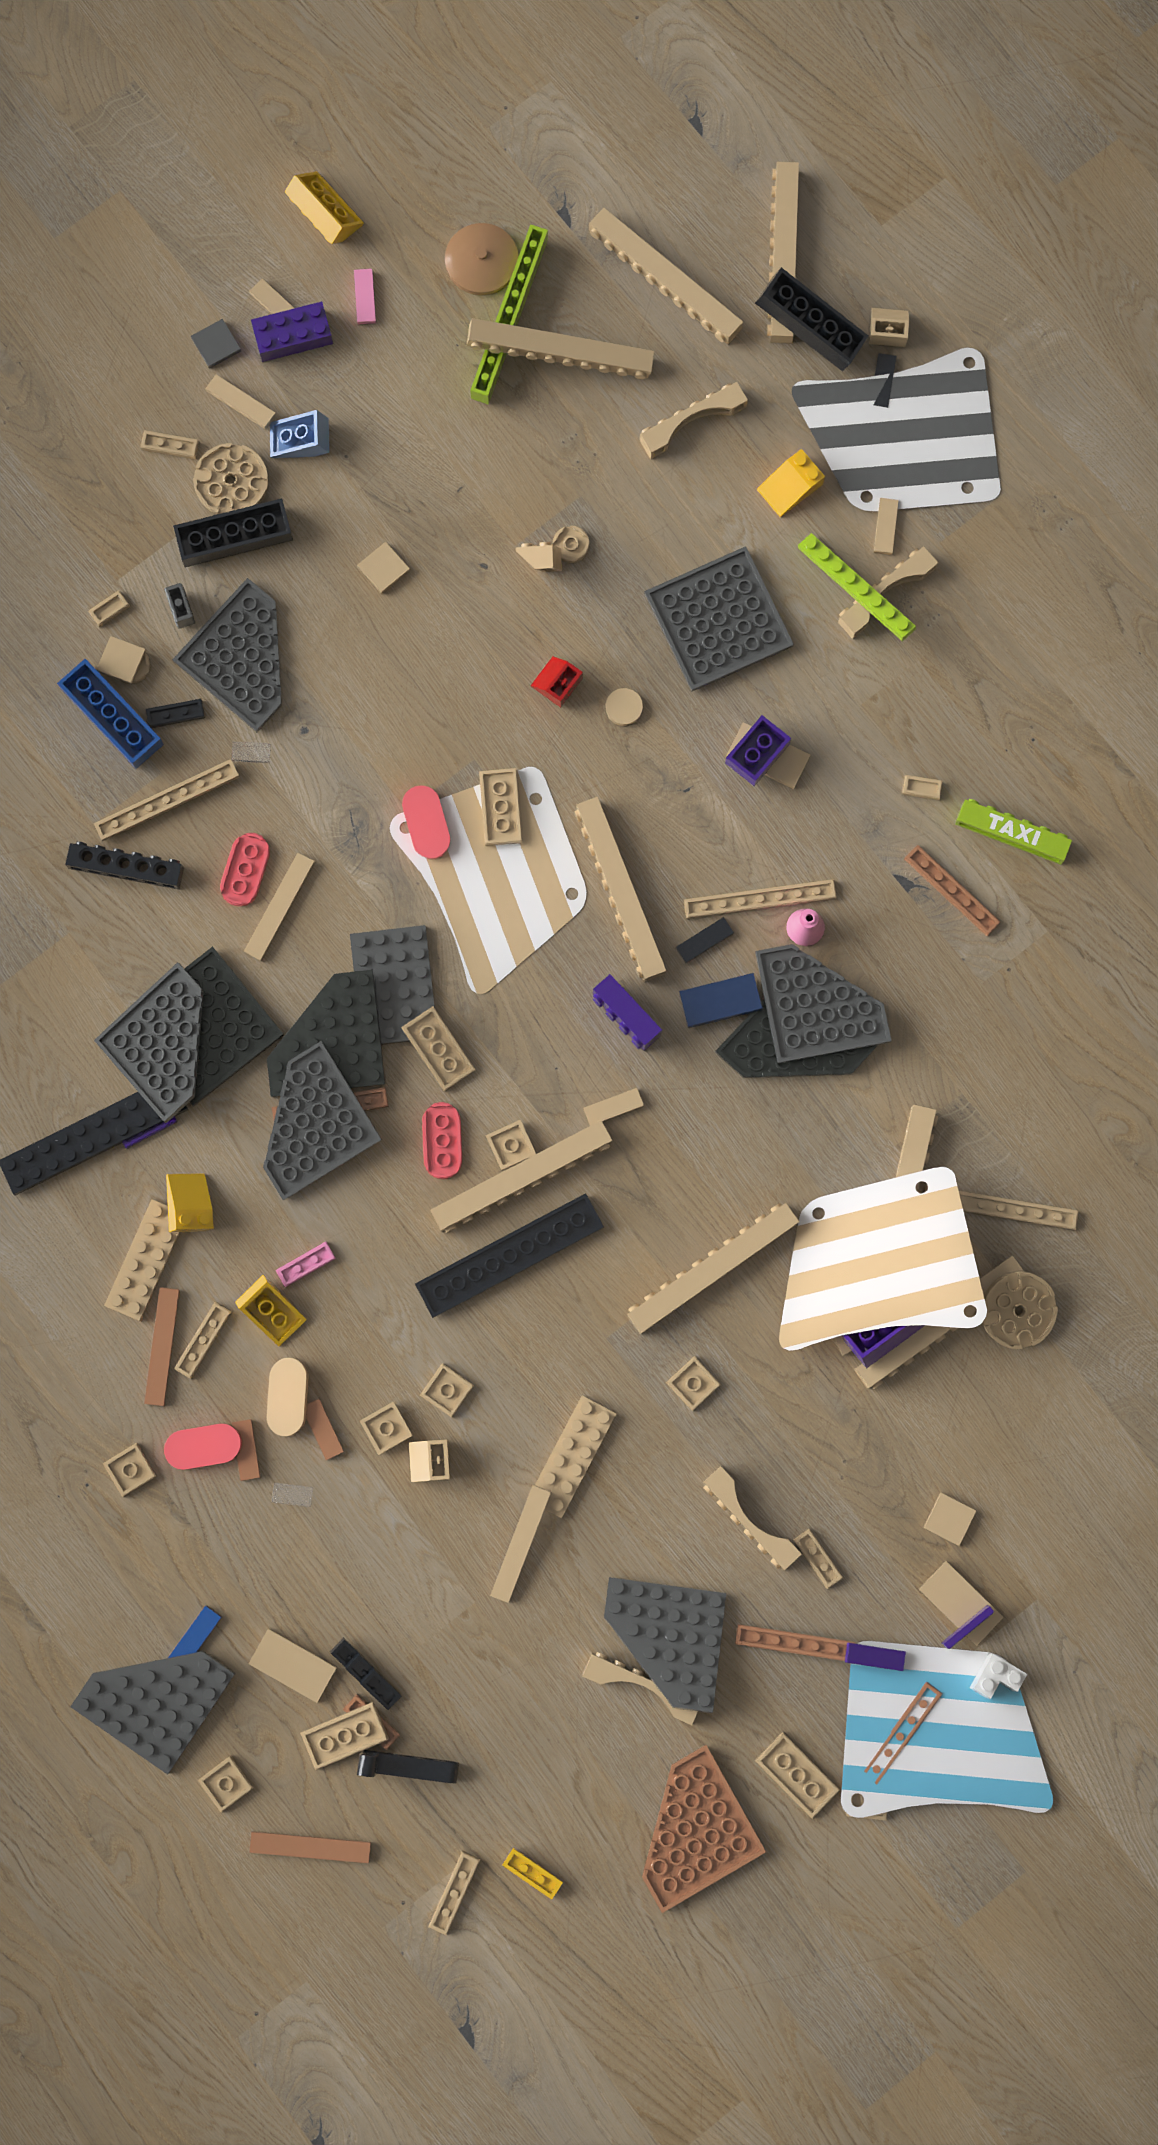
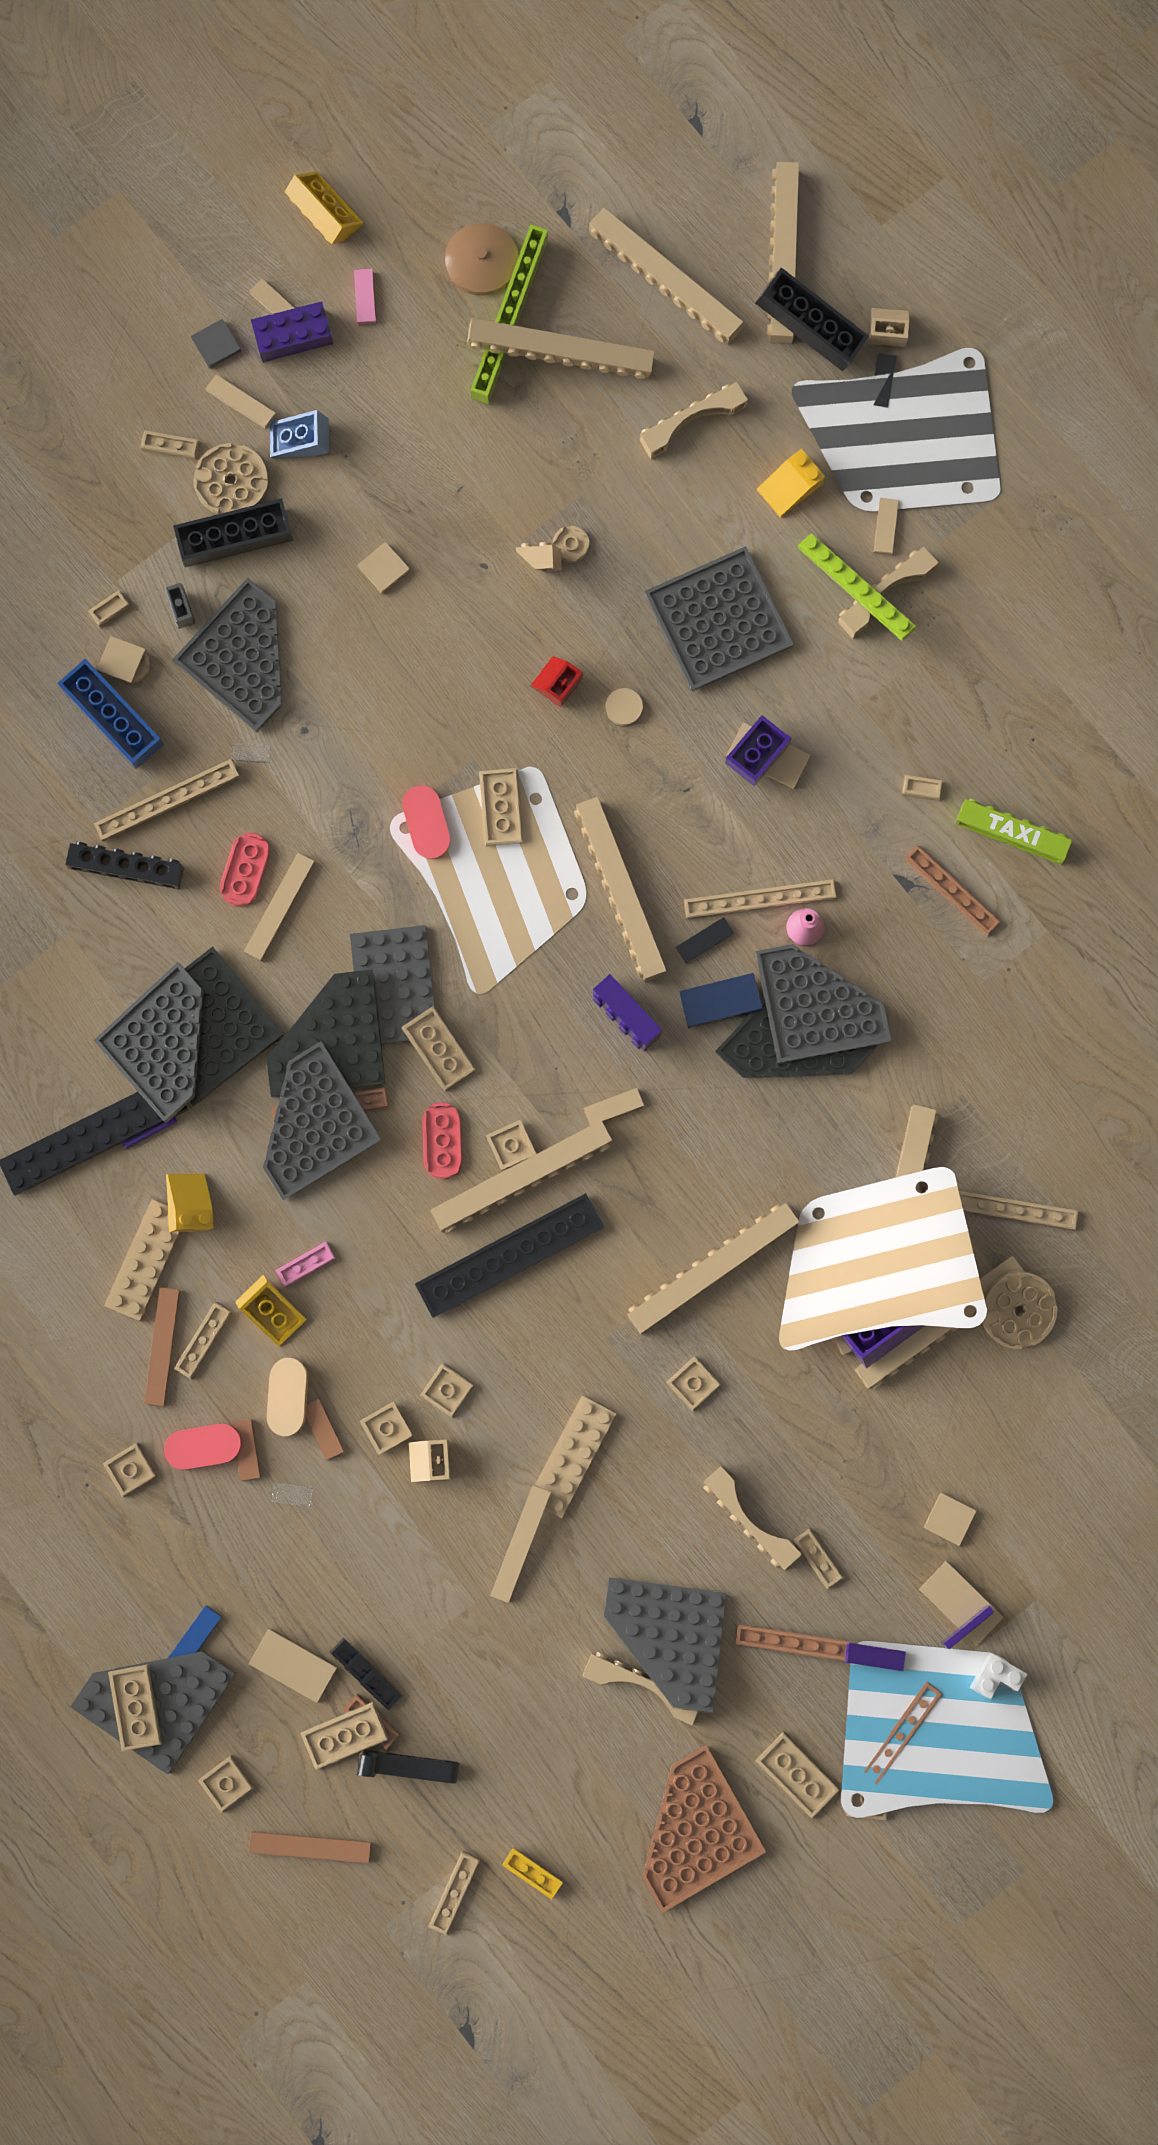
(135, 1707): none -> tan tile
(175, 713): black tile -> none

